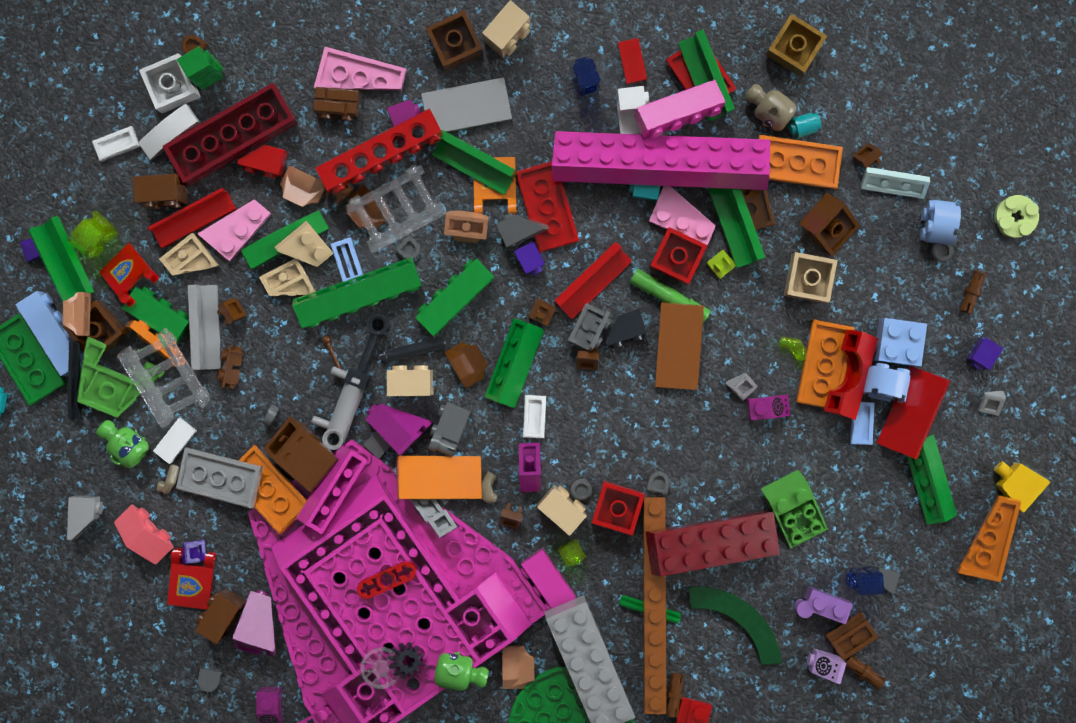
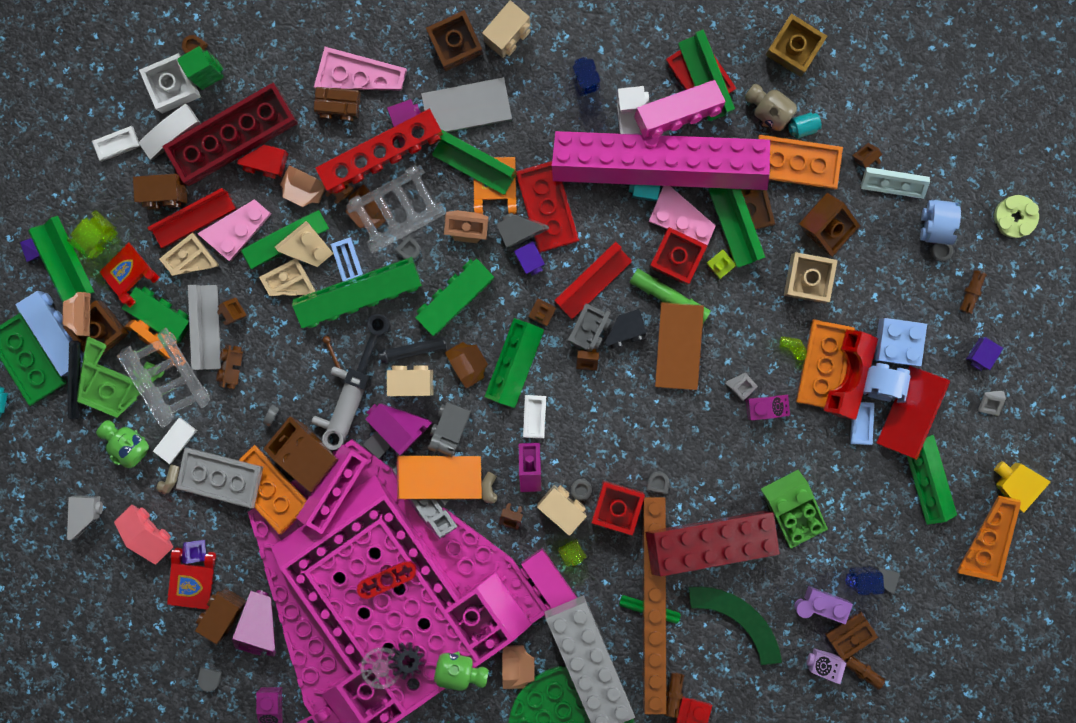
(632, 61): red tile -> none

